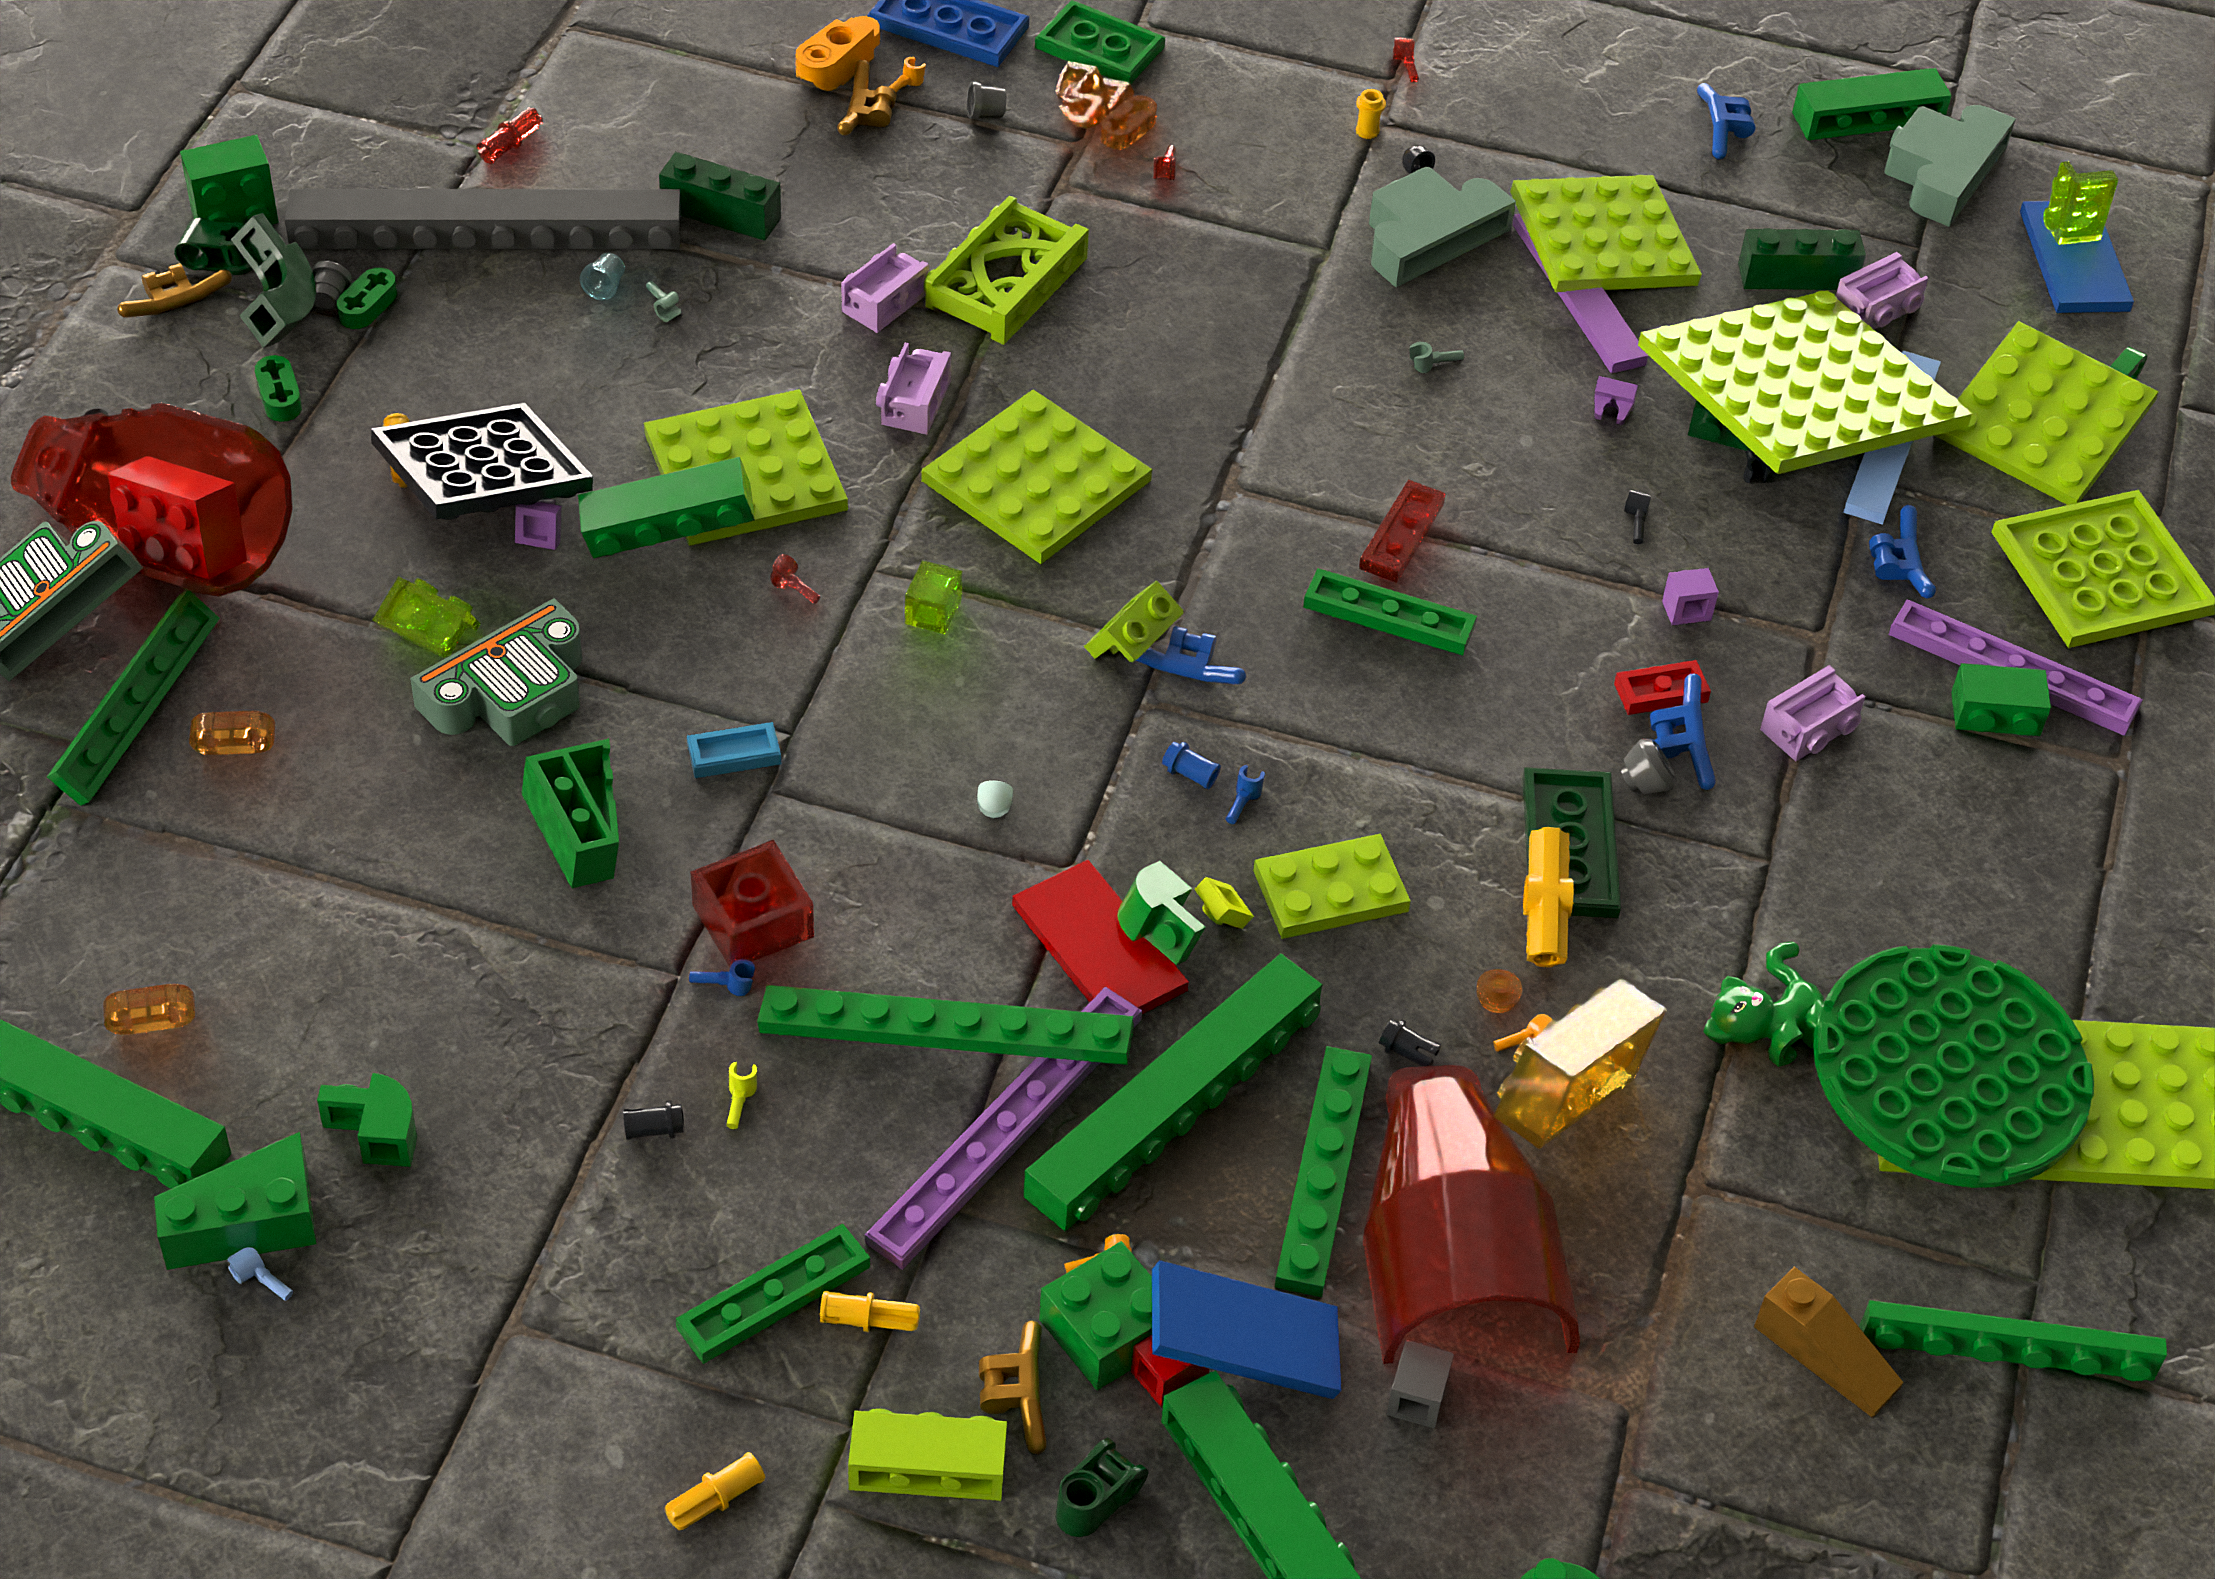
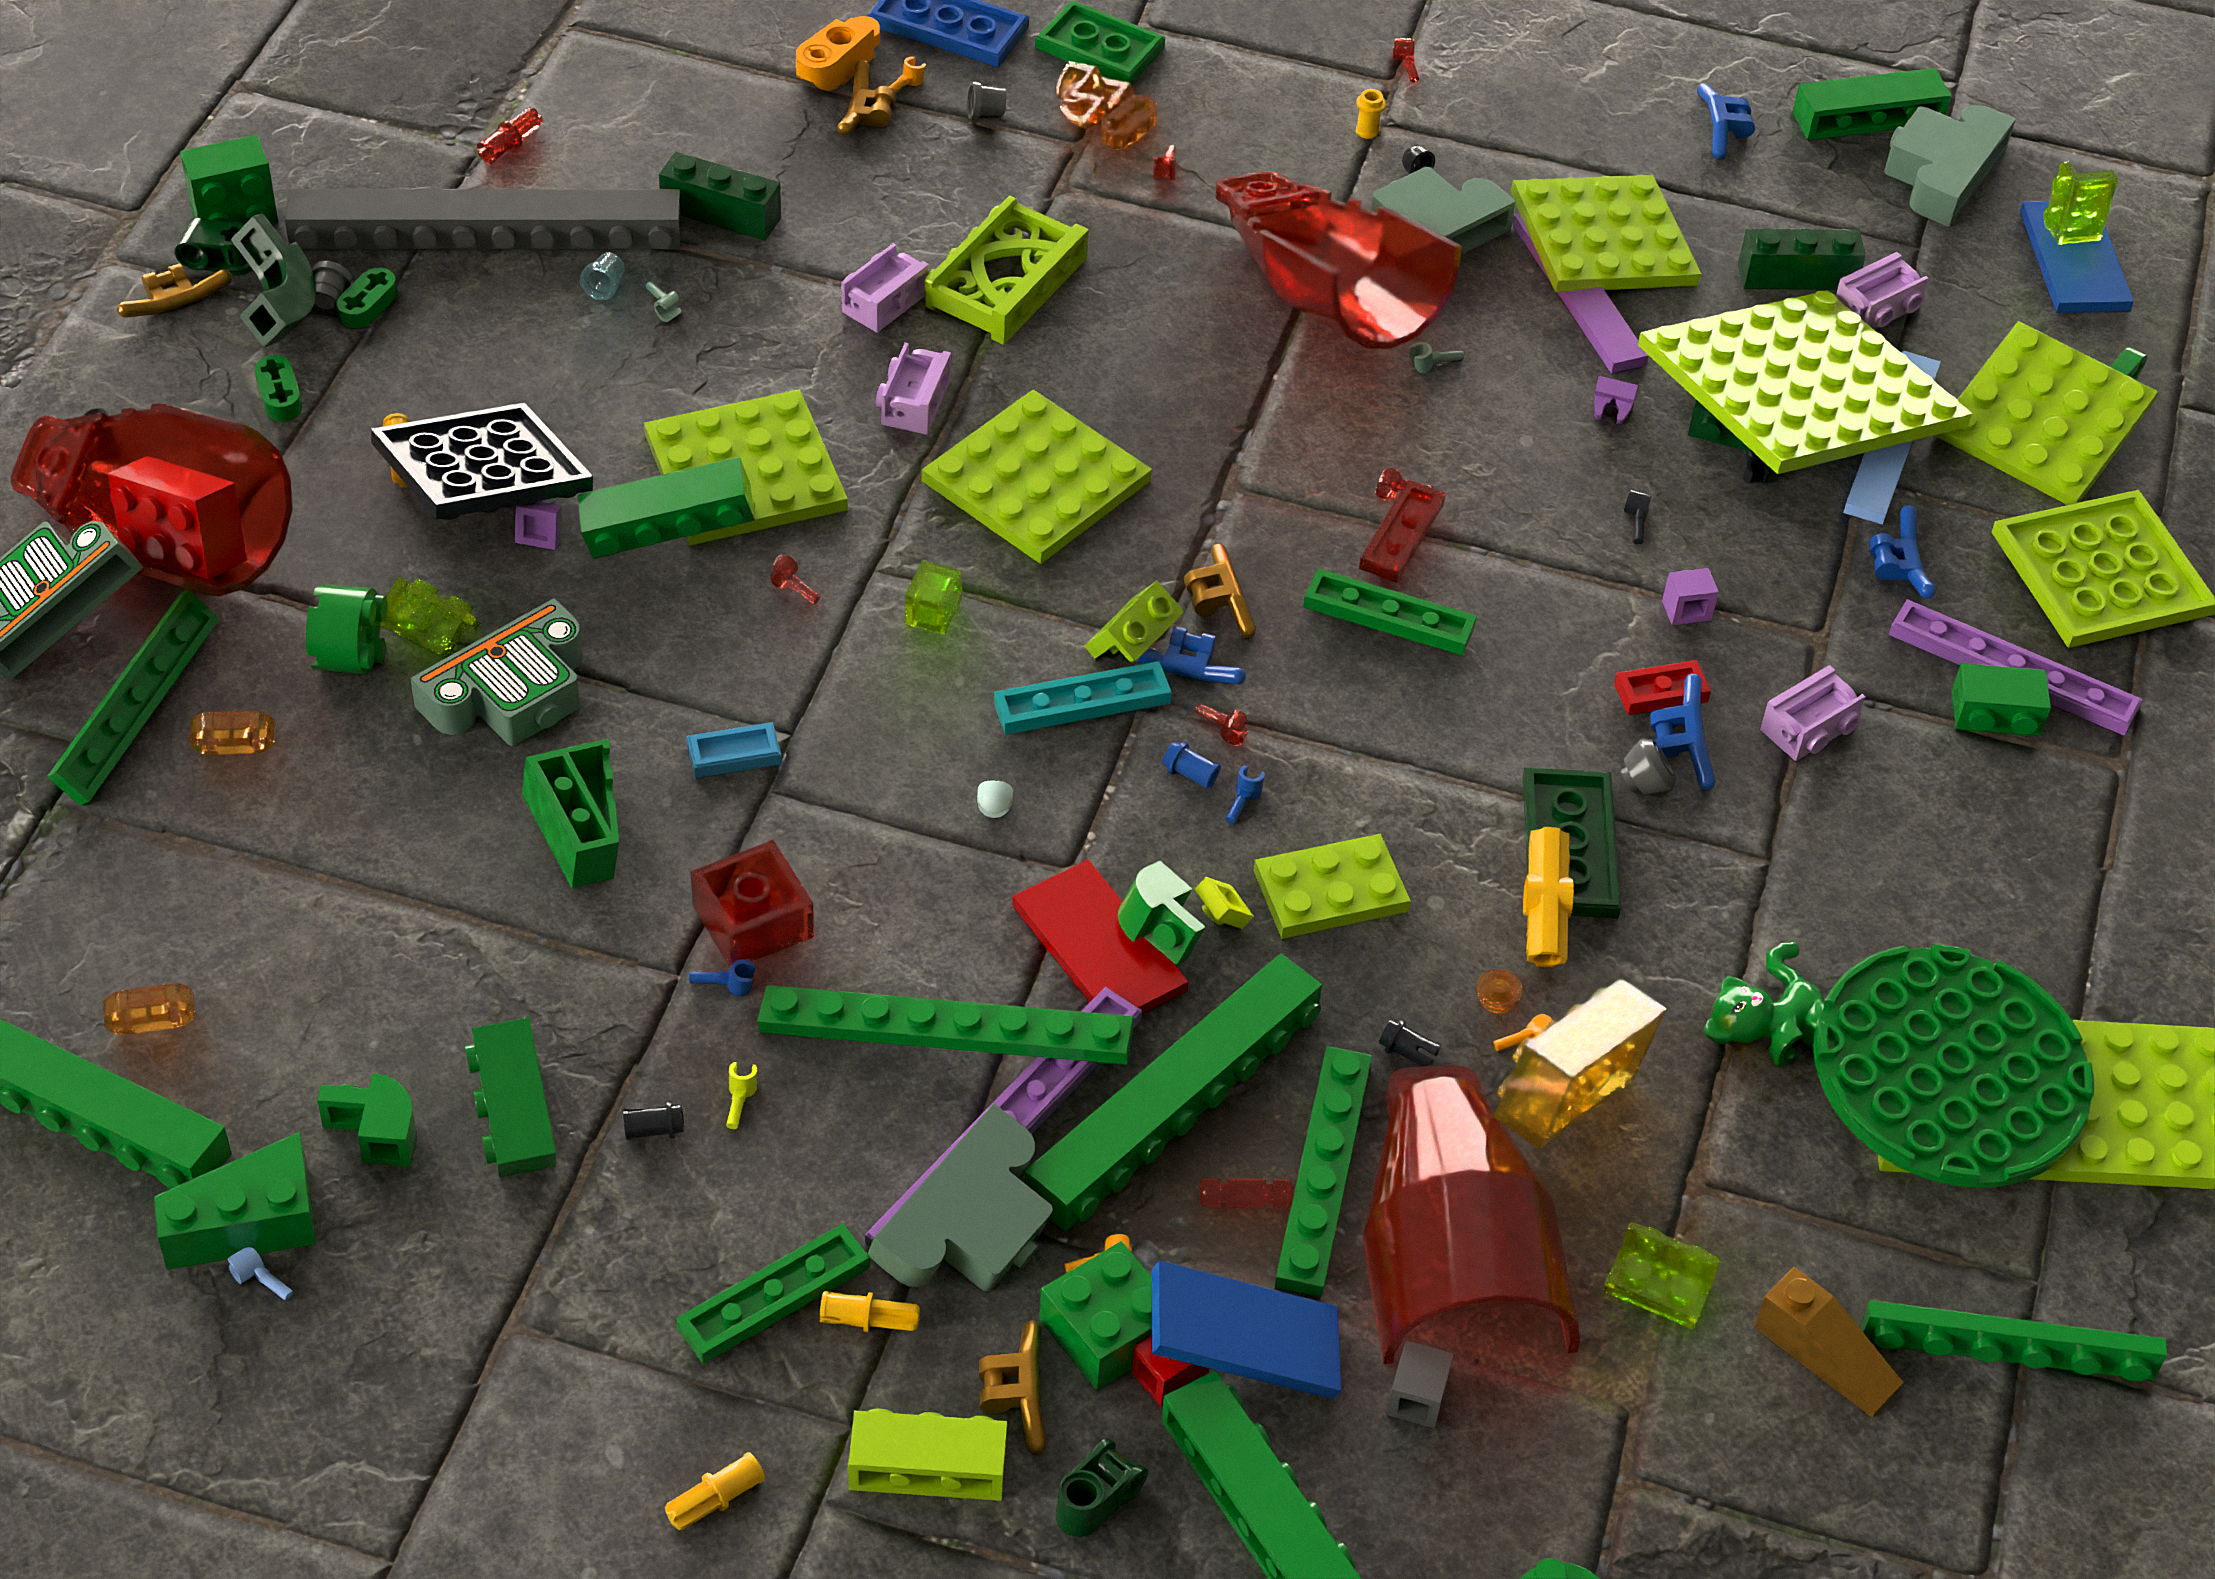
(346, 629): none -> green brick
(511, 1097): none -> green wedge
(969, 1210): none -> sand green brick
(1082, 697): none -> teal plate
(1208, 600): none -> pearl gold piece
(1233, 725): none -> clear red hand
(1246, 1193): none -> clear red axle
(1340, 263): none -> clear red windscreen
(1390, 483): none -> clear red hand
(1662, 1275): none -> clear neon green bracket

